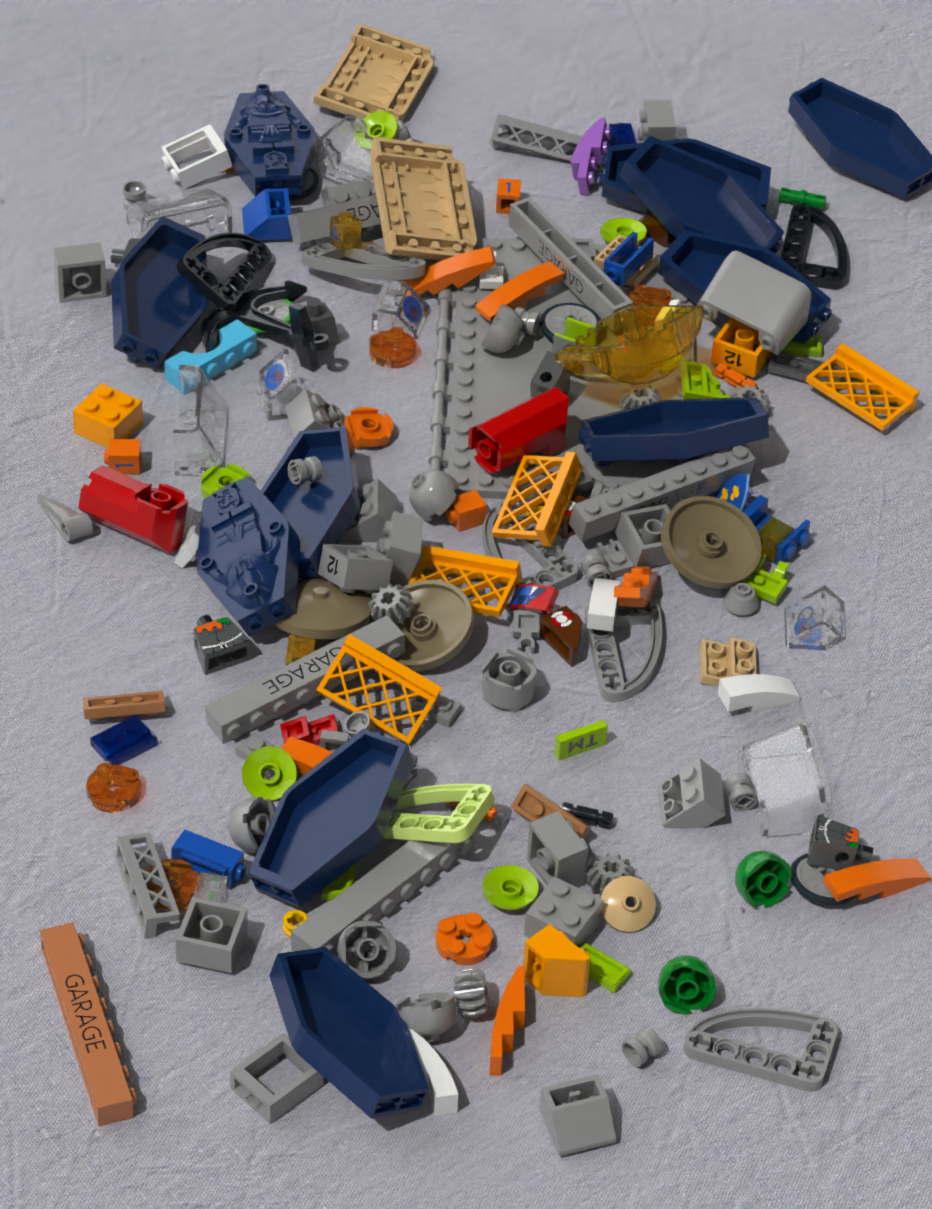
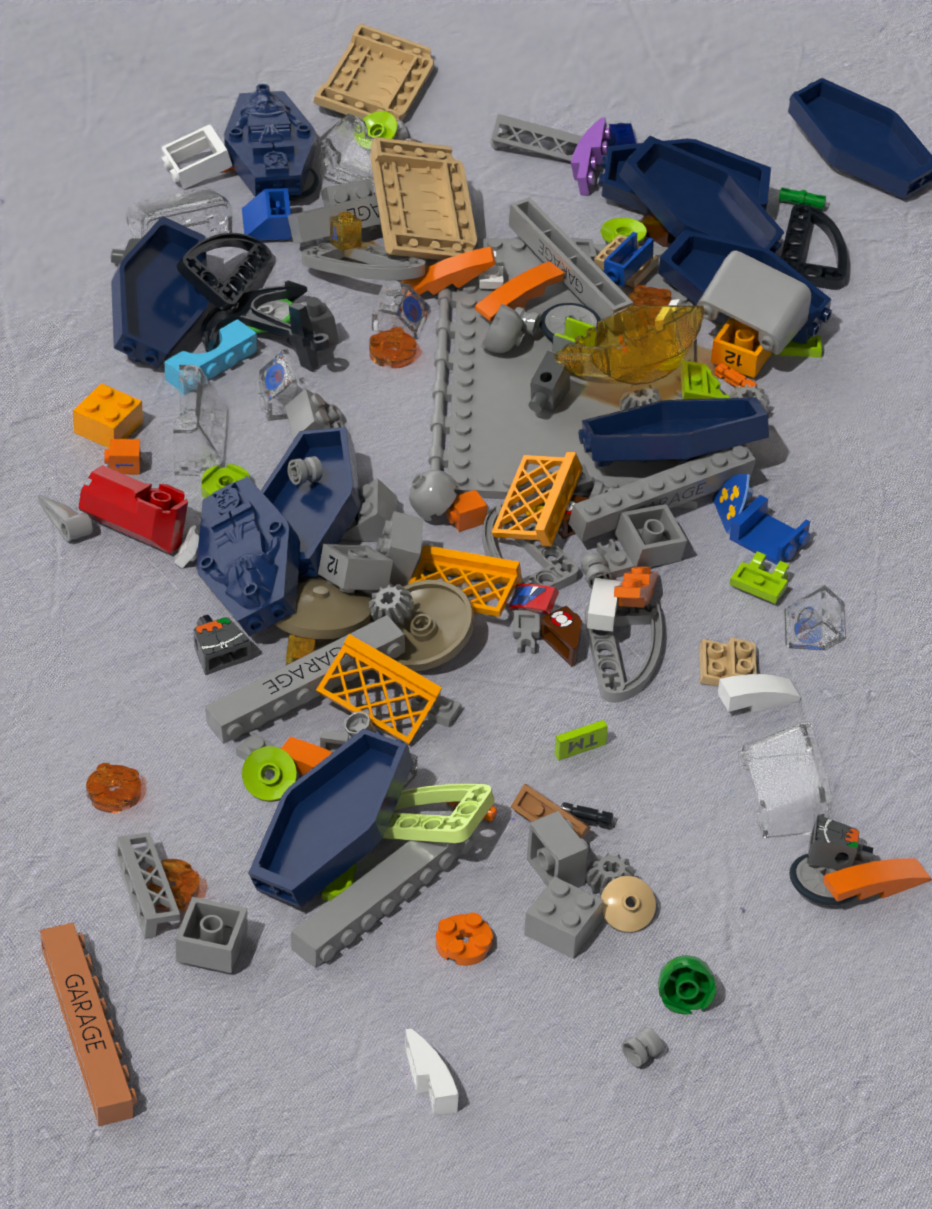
(80, 272): light grey brick -> none
(123, 705): medium nougat plate -> none
(124, 741): clear blue plate -> none
(134, 192): light grey wheel -> none
(209, 856): blue window -> none
(212, 887): clear brick -> none
(250, 822): light grey cylinder -> none
(260, 1098): light grey window -> none
(290, 917): yellow bush -> none
(308, 731): red slope -> none
(348, 1032): dark blue container -> none
(367, 948): light grey cylinder -> none
(379, 428): orange plate -> none
(429, 1014): light grey cylinder -> none
(471, 993): light grey gear -> none
(507, 193): orange brick -> none
(509, 679): light grey brick -> none
(509, 1016): orange slope -> none
(510, 887): lime dish -> none
(521, 430): red brick -> none
(555, 964): light orange slope -> none
(577, 1115): light grey slope -> none
(605, 969): lime tile -> none
(657, 120): light grey brick -> none
(692, 797): light grey slope -> none
(703, 1030): light grey beam -> none
(711, 542): dark tan dish -> none
(741, 600): light grey cone -> none
(741, 792): light grey wheel -> none
(762, 878): green cylinder -> none
(772, 535): clear yellow brick -> none
(797, 366): flat silver plate -> none
(872, 378): light orange fence -> none

